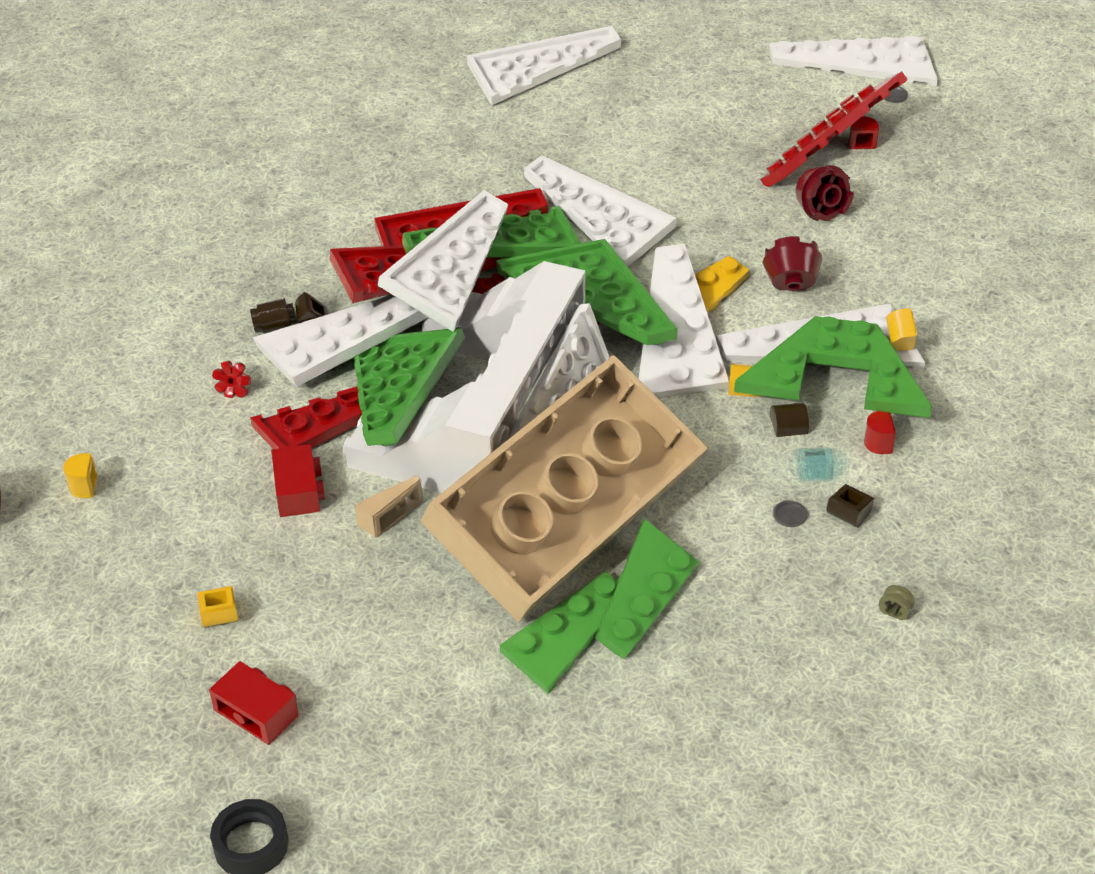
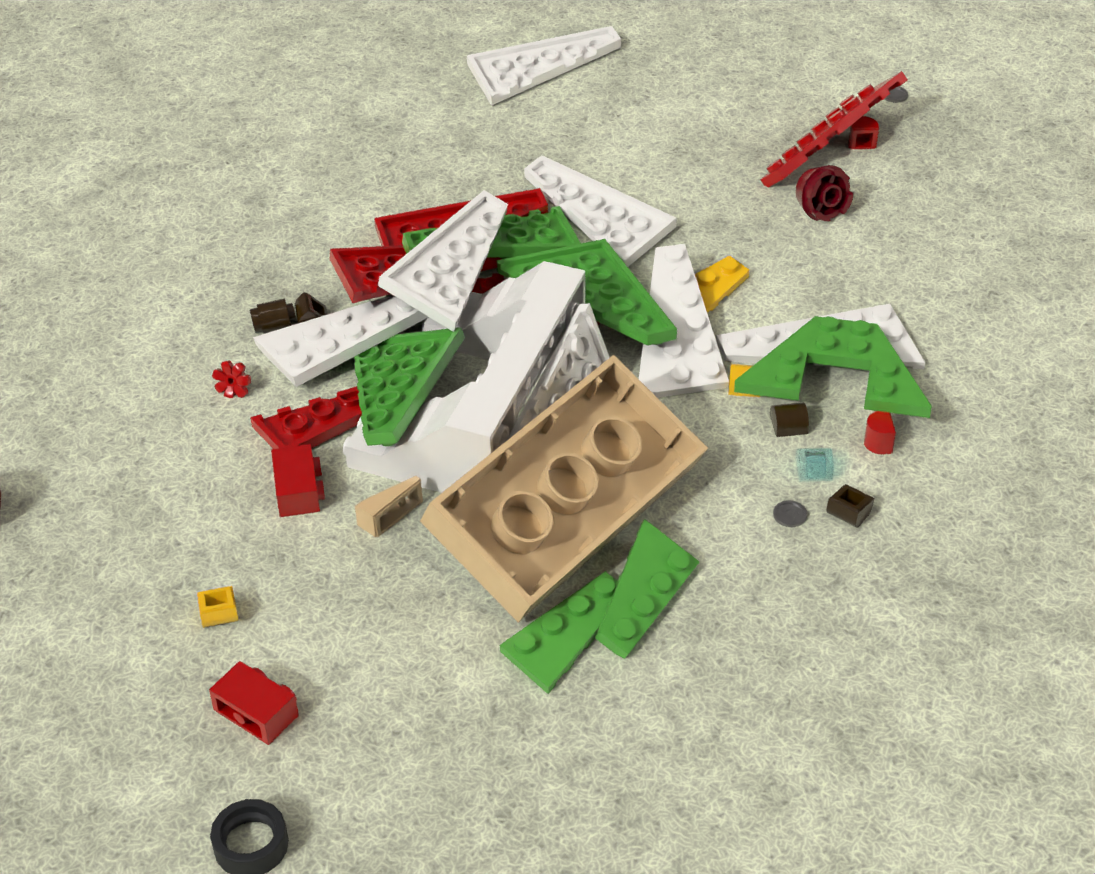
(81, 475): yellow brick -> none
(792, 263): dark red cone -> none
(860, 57): white wing -> none
(896, 602): olive bush -> none
(902, 329): yellow brick -> none

